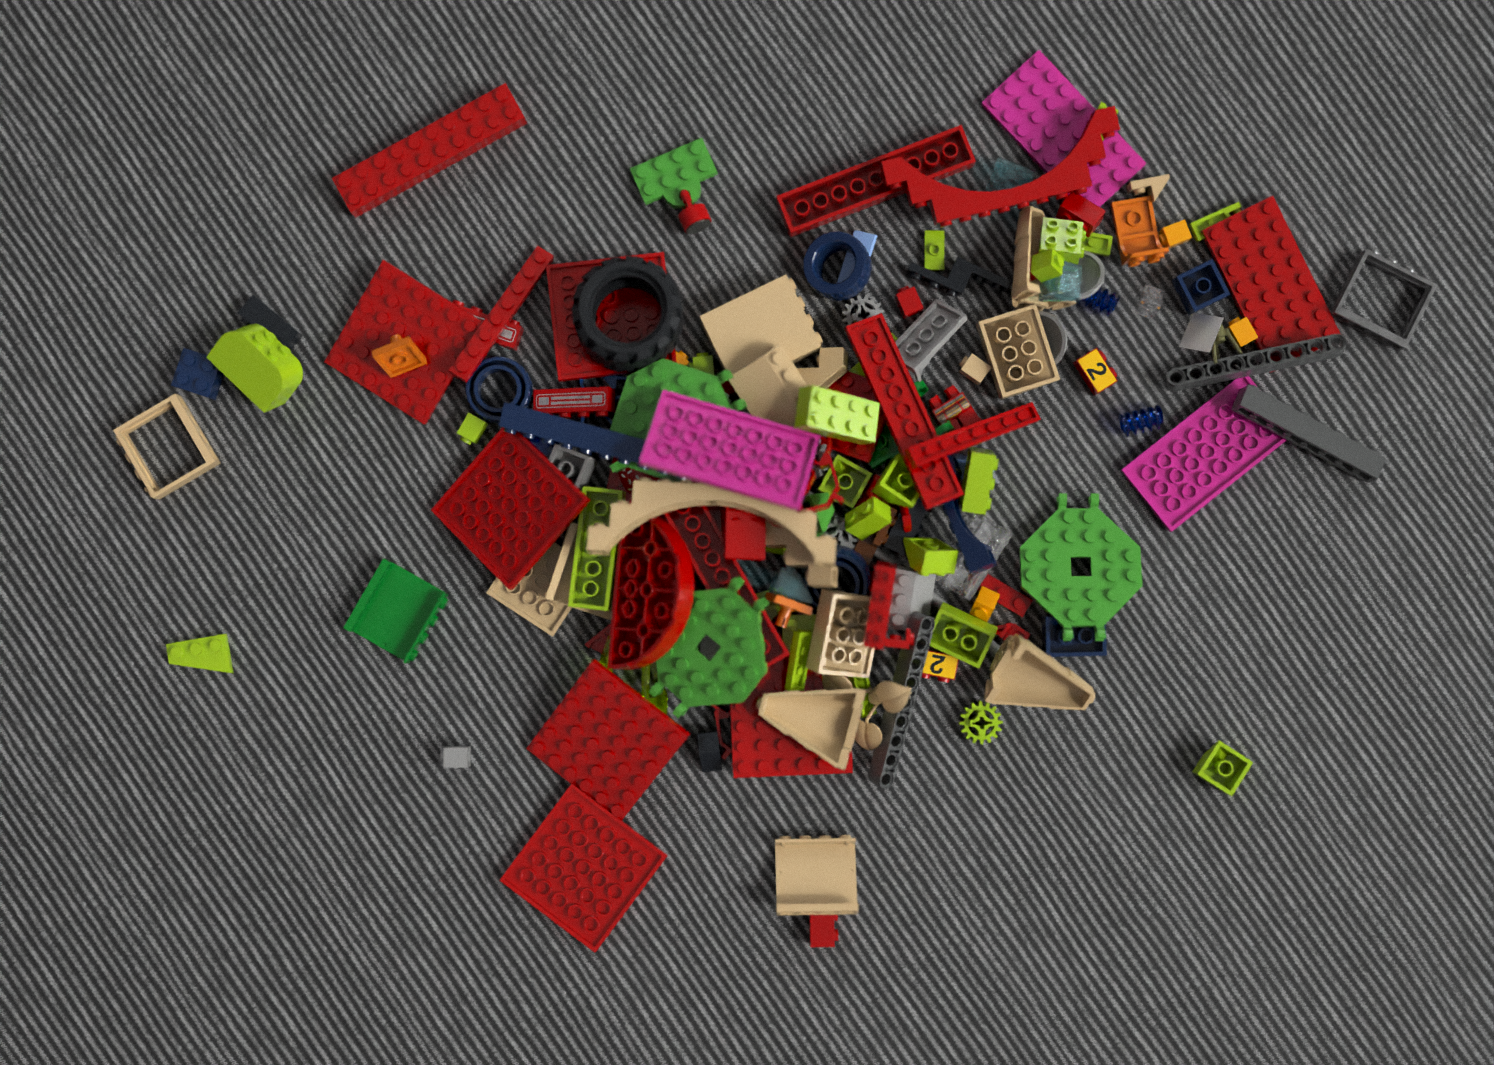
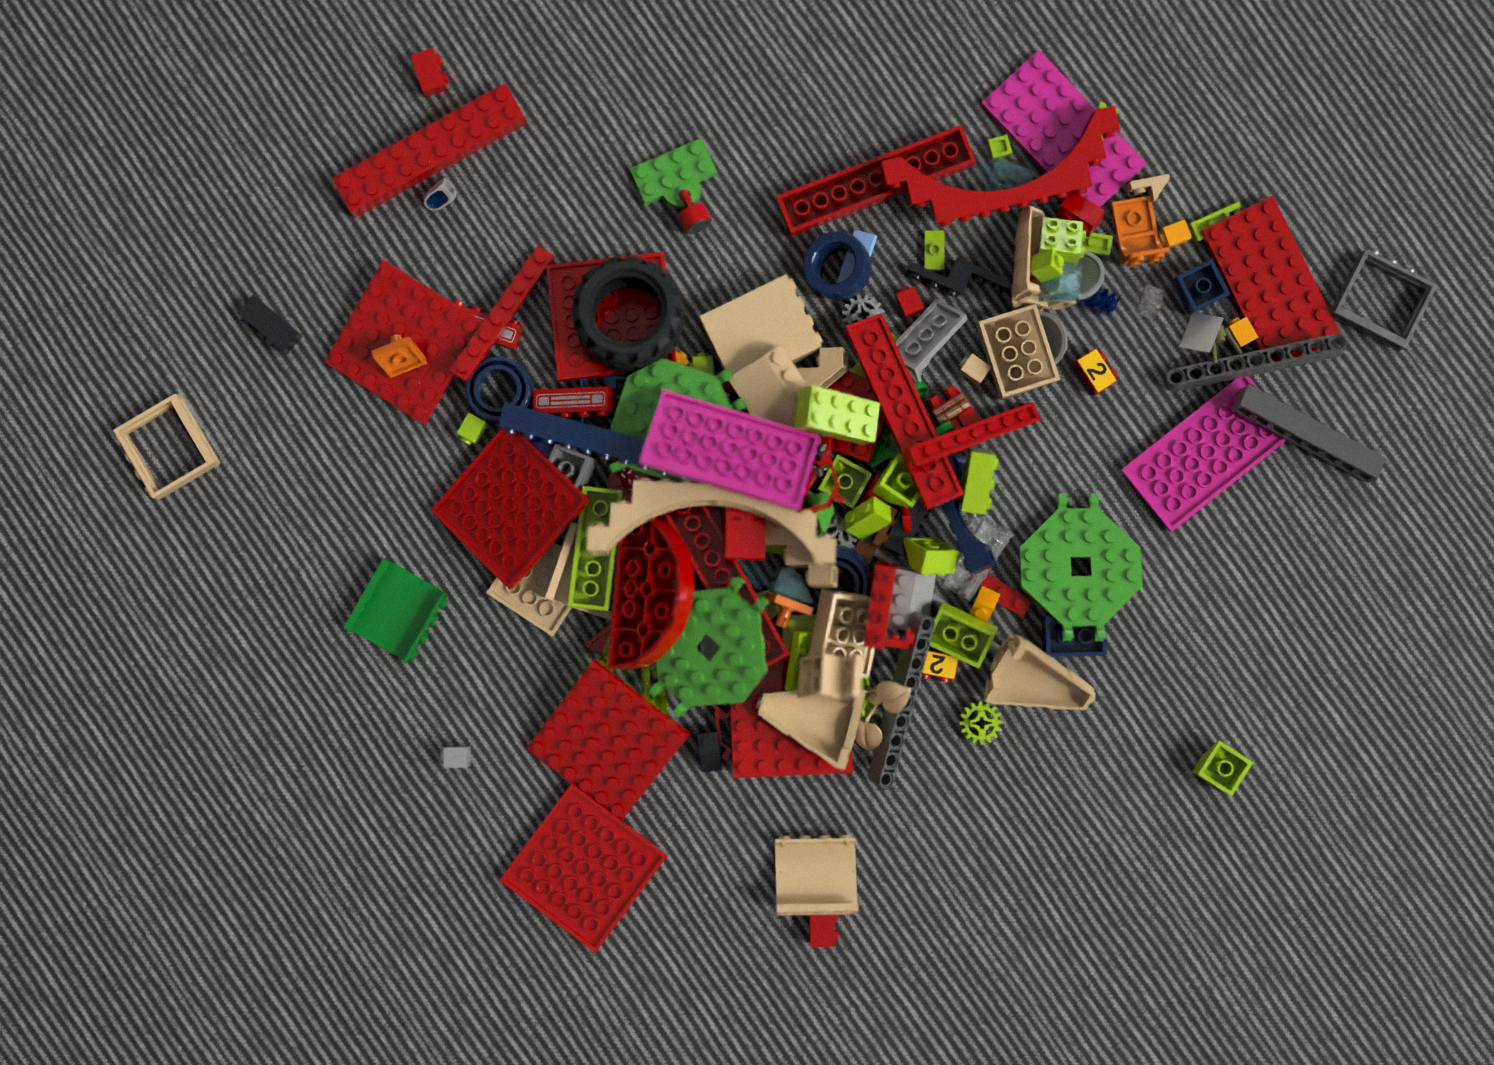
(197, 375): dark blue brick -> none
(202, 653): lime wing -> none
(258, 365): lime brick -> none
(429, 72): none -> red brick
(440, 195): none -> light grey rock
(830, 677): none -> tan bracket
(999, 147): none -> lime plate
(1005, 630): red slope -> none
(1140, 420): clear blue piece -> none

